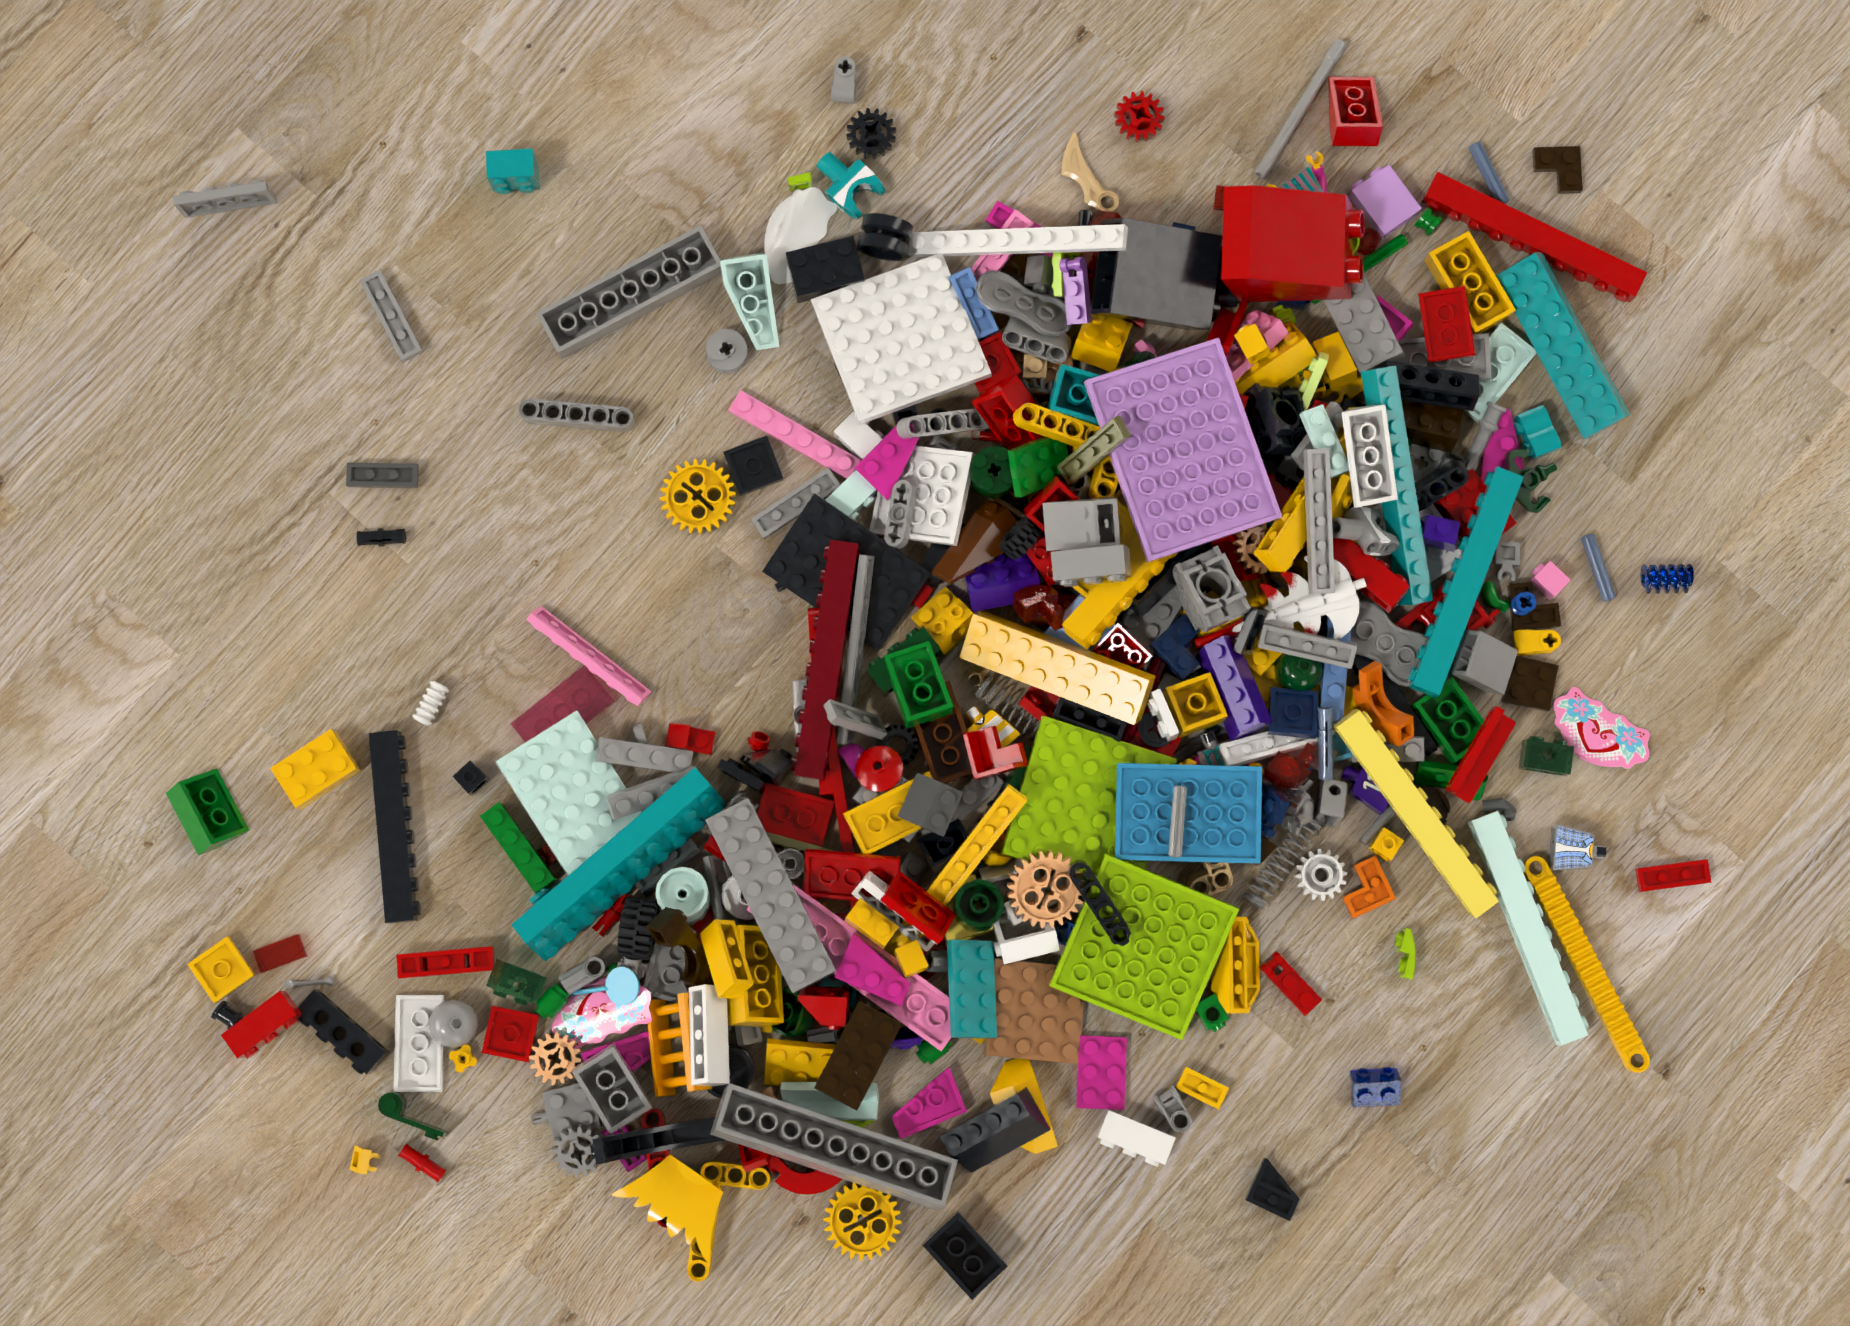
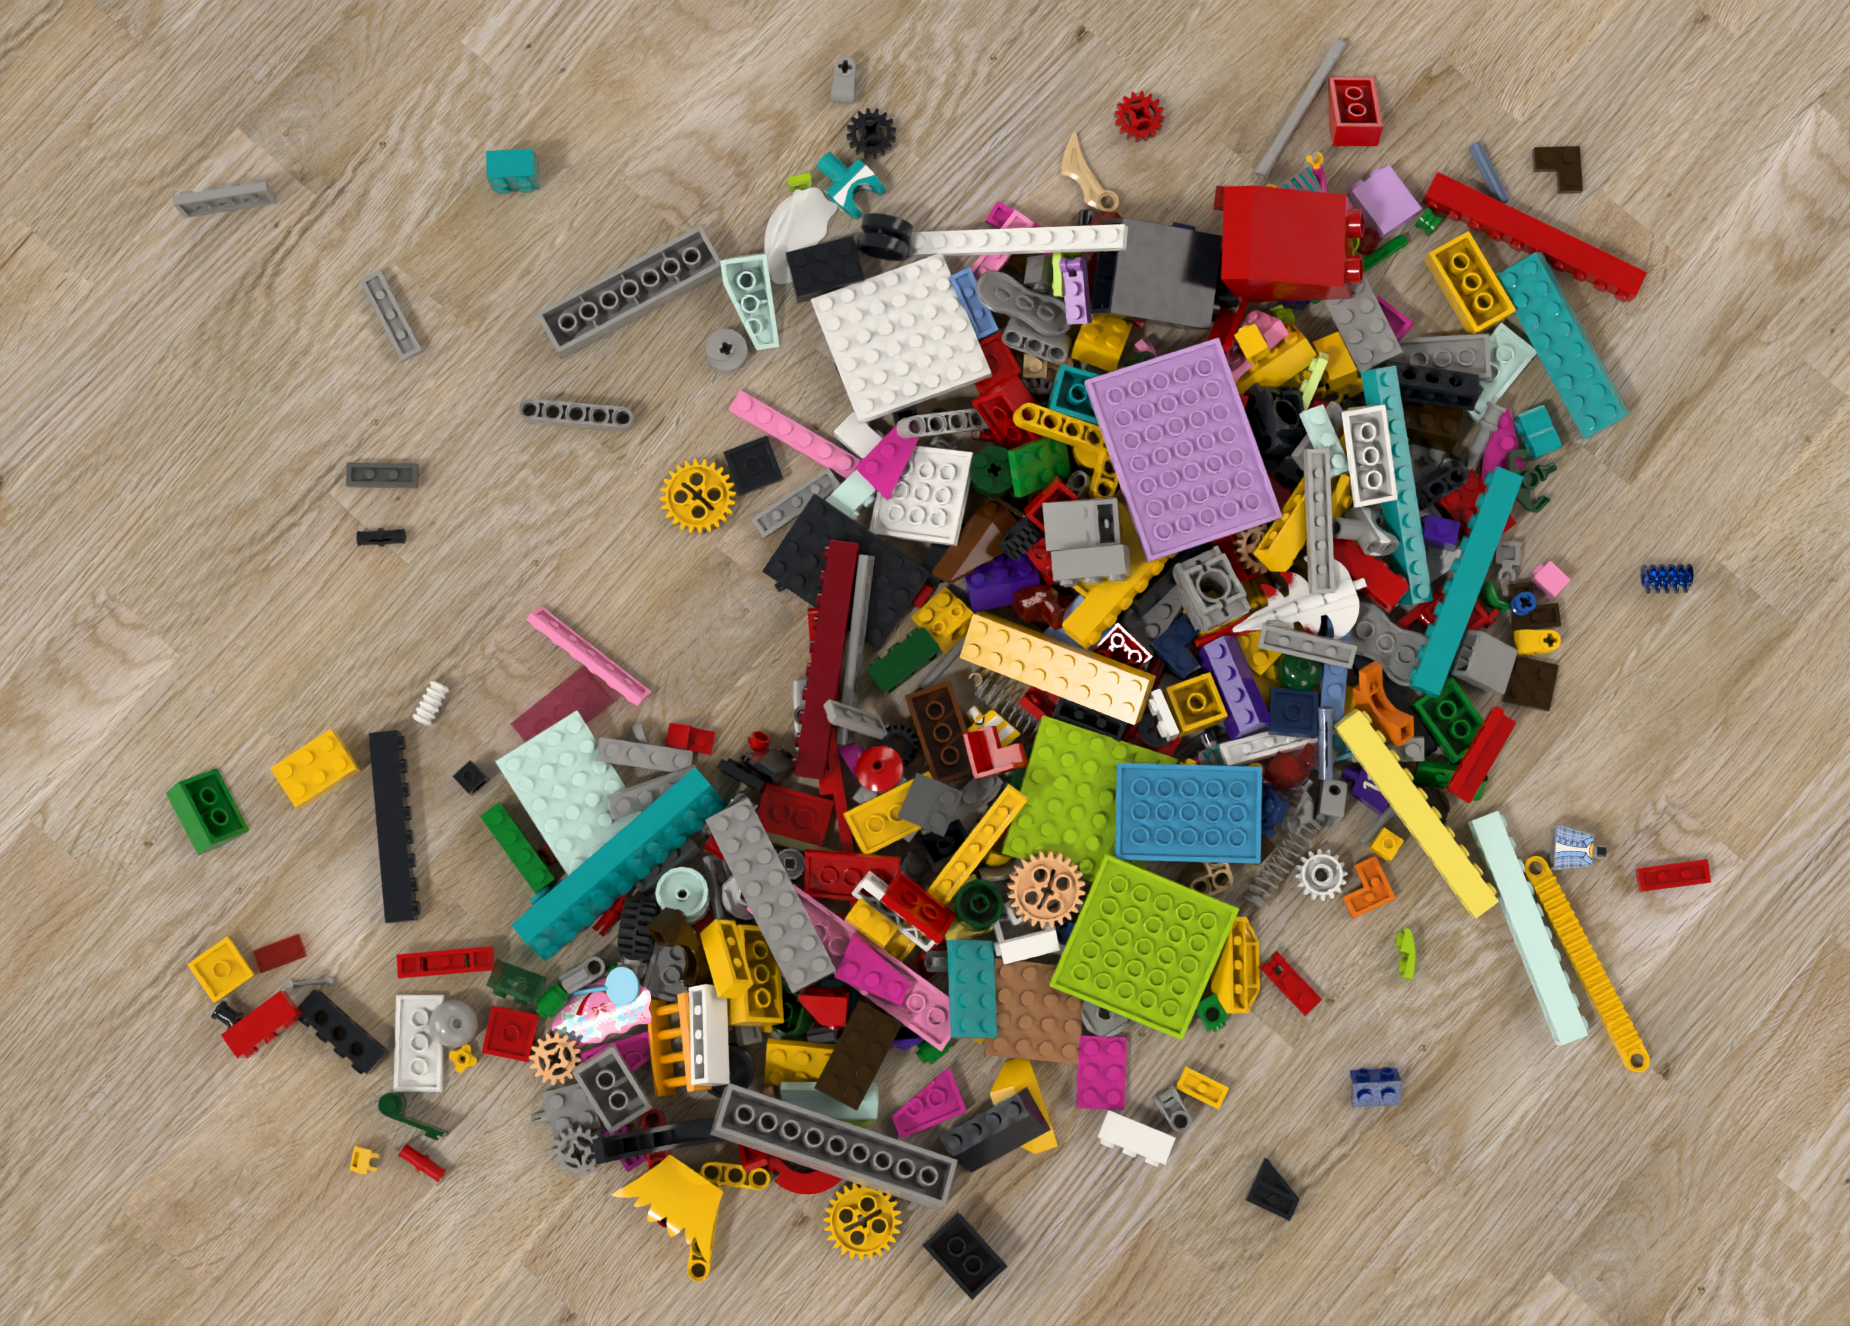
(909, 498): light grey beam -> none
(910, 958): yellow brick -> none
(918, 684): green slope -> none
(1094, 450): olive tile -> none
(1099, 1025): none -> light grey plate
(1101, 900): black beam -> none
(1177, 821): light grey axle -> none
(1251, 628): black plate -> none
(1446, 324): red tile -> none
(1502, 806): dark grey arm -> none
(1532, 759): clear green brick -> none
(1598, 567): sand blue axle -> none
(1599, 734): sticker -> none

